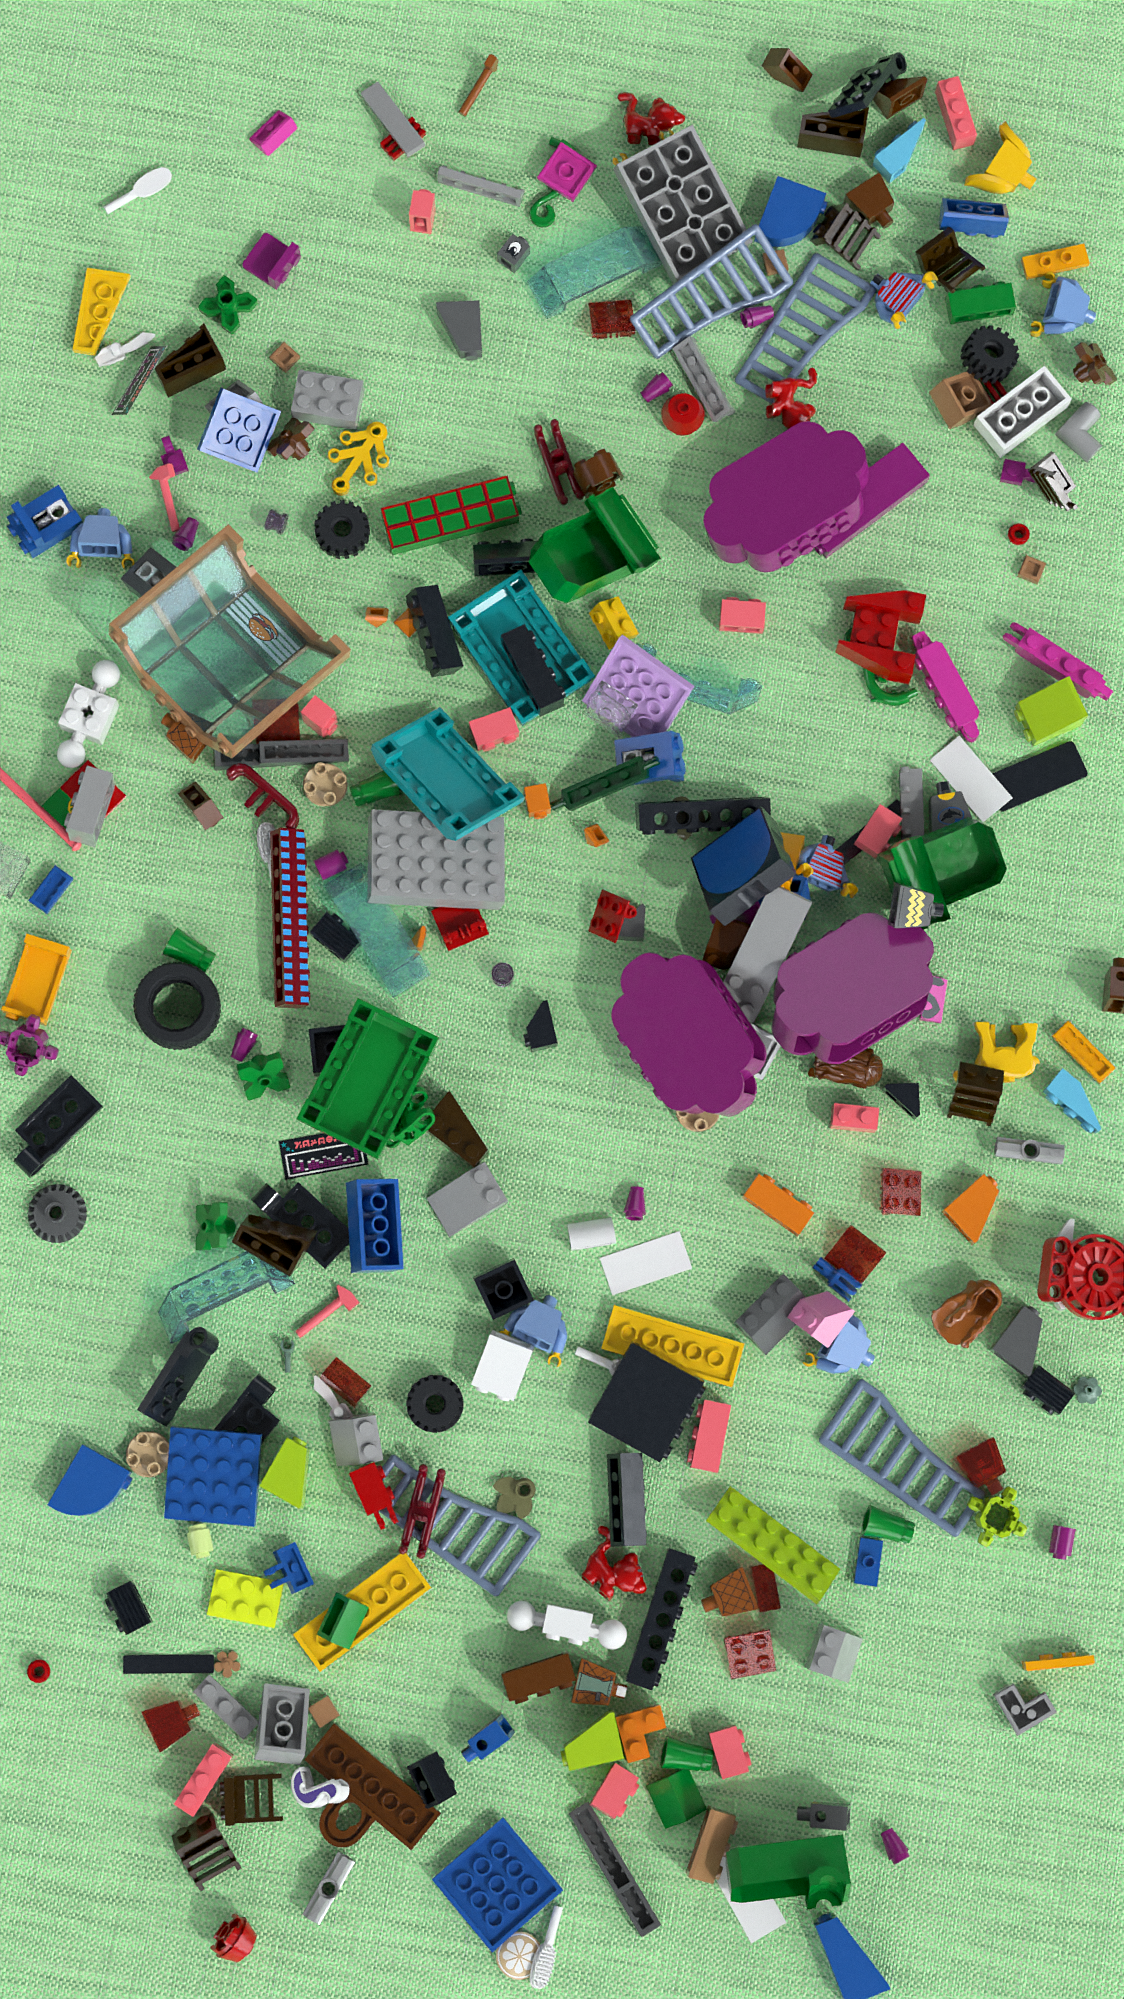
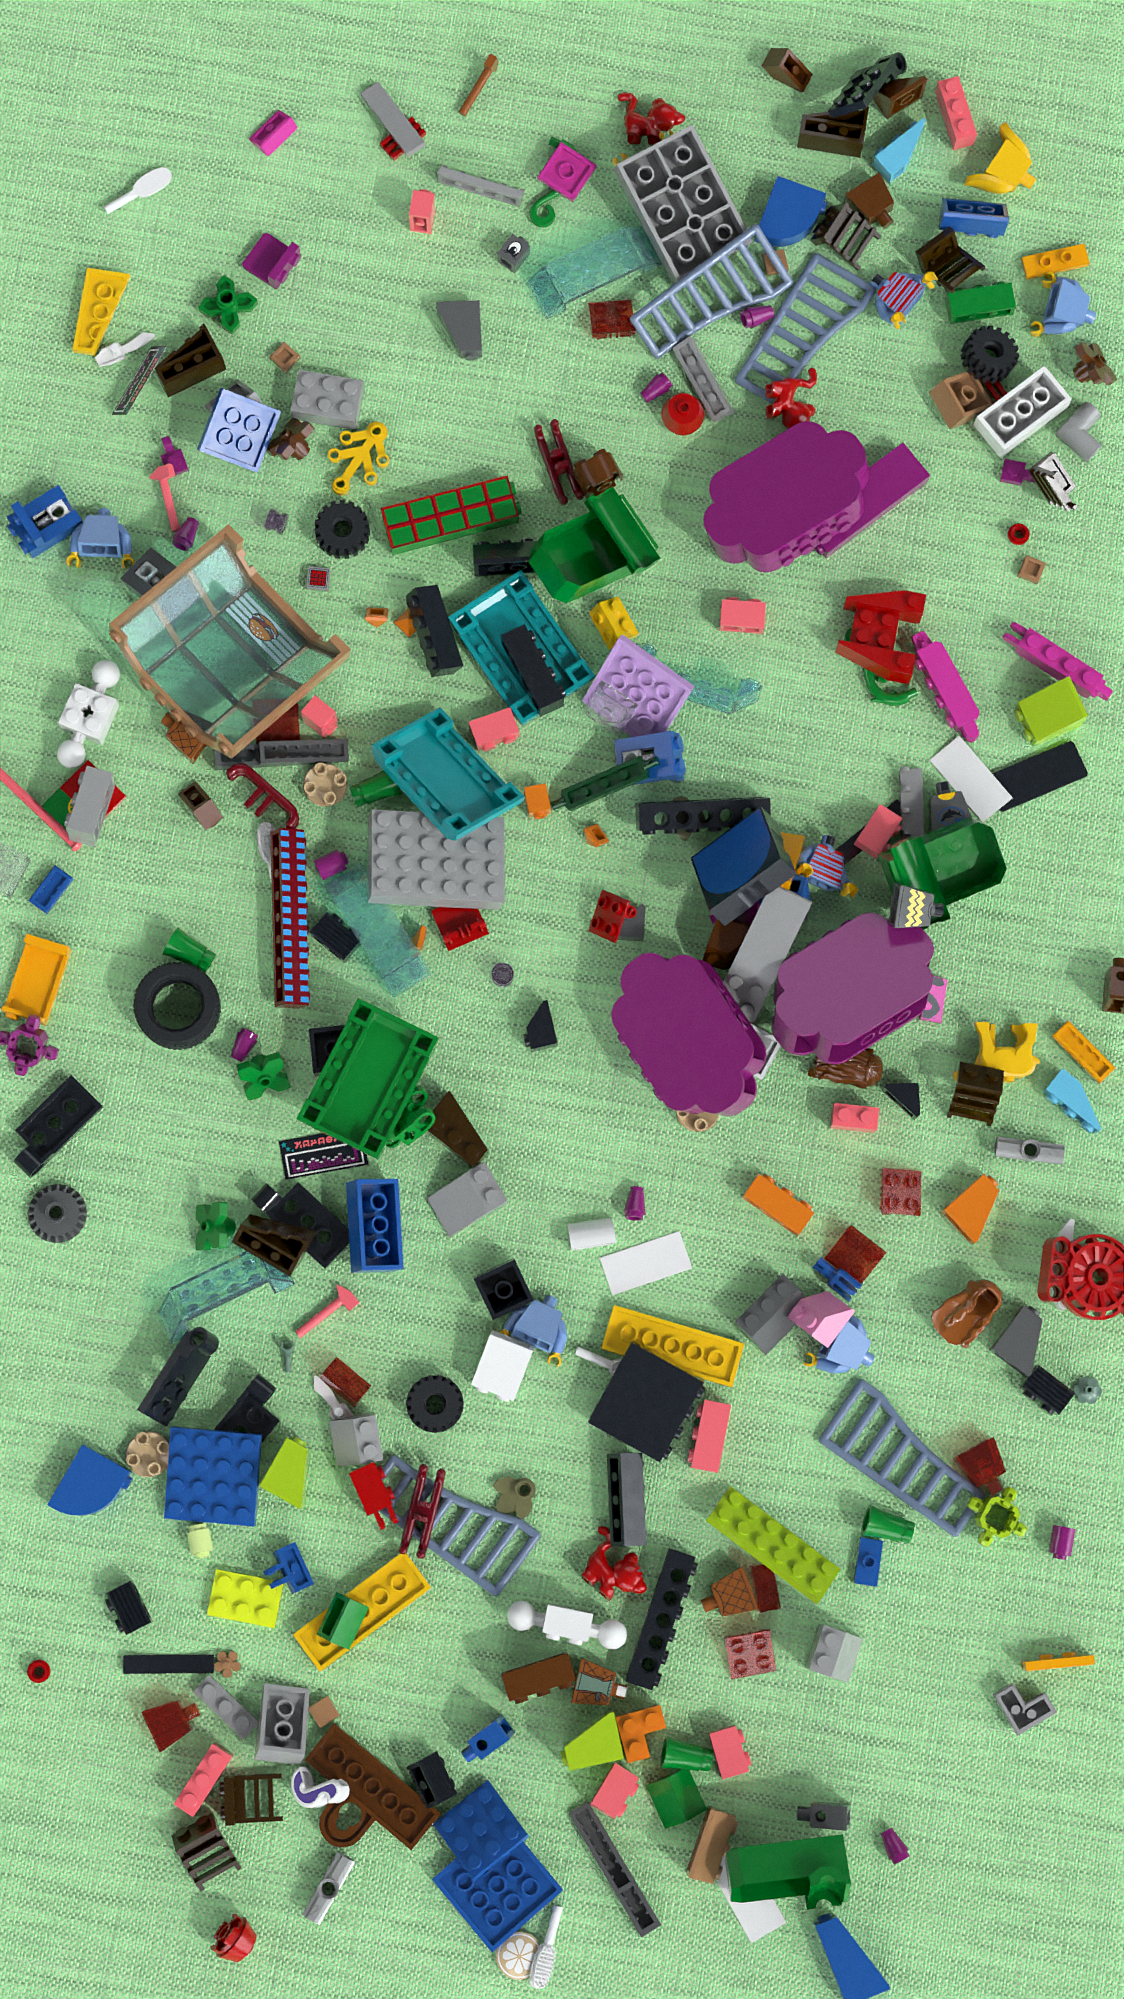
(318, 579): none -> tile
(481, 1830): none -> blue plate

